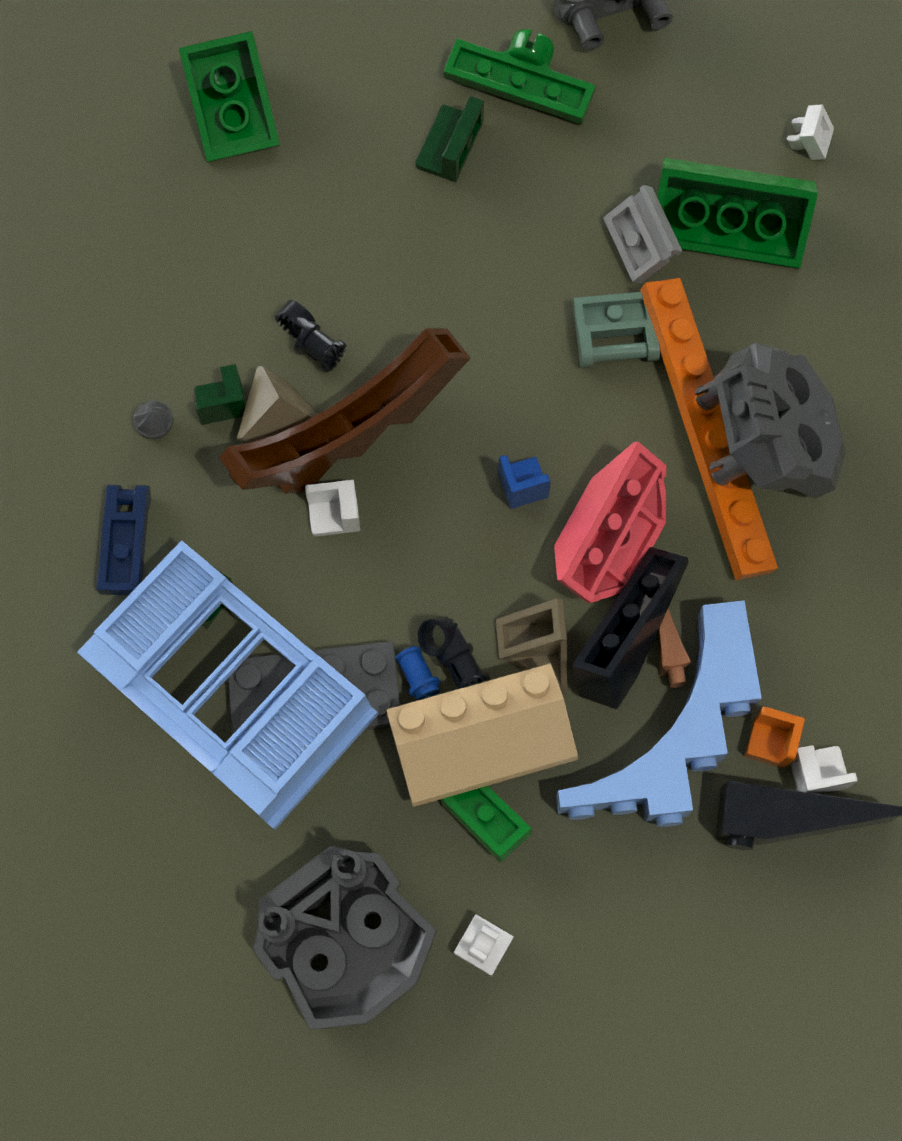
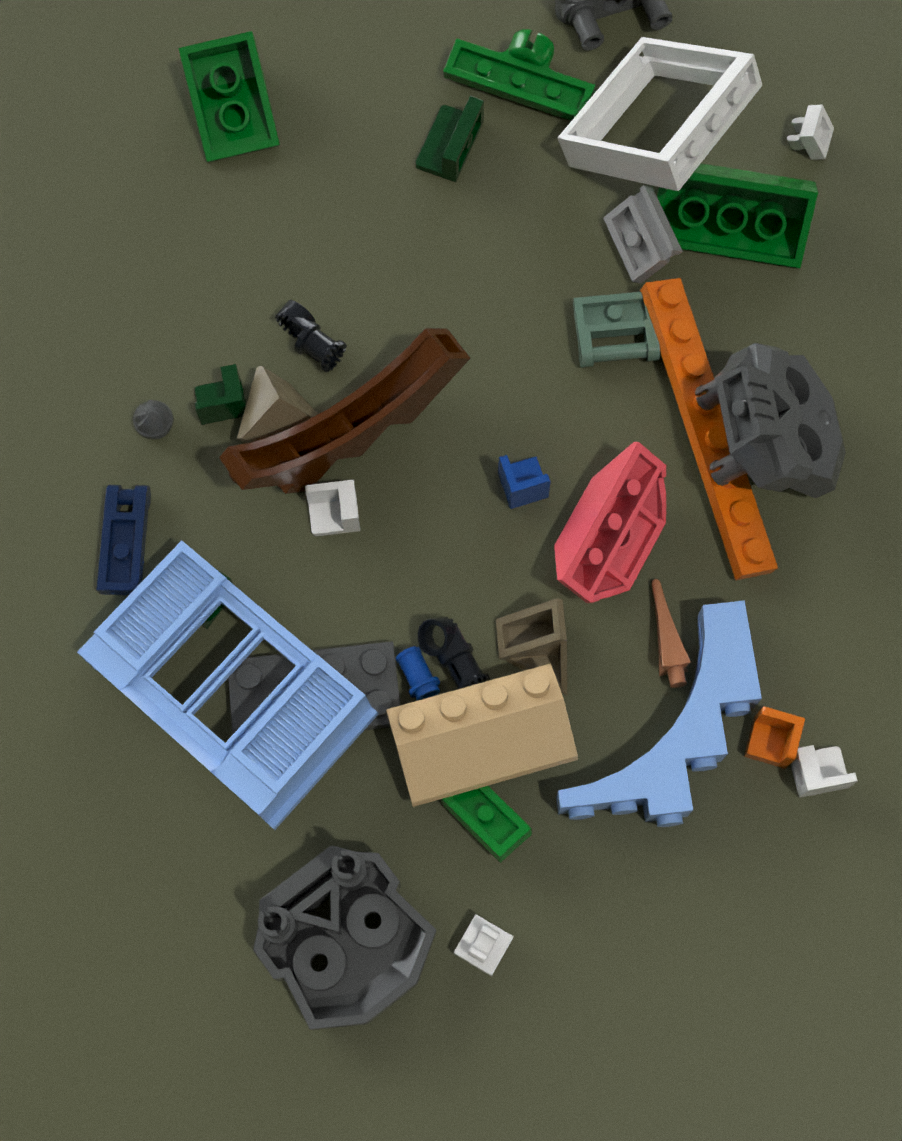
(627, 631): black slope -> none
(734, 85): none -> white window
(769, 814): black slope -> none

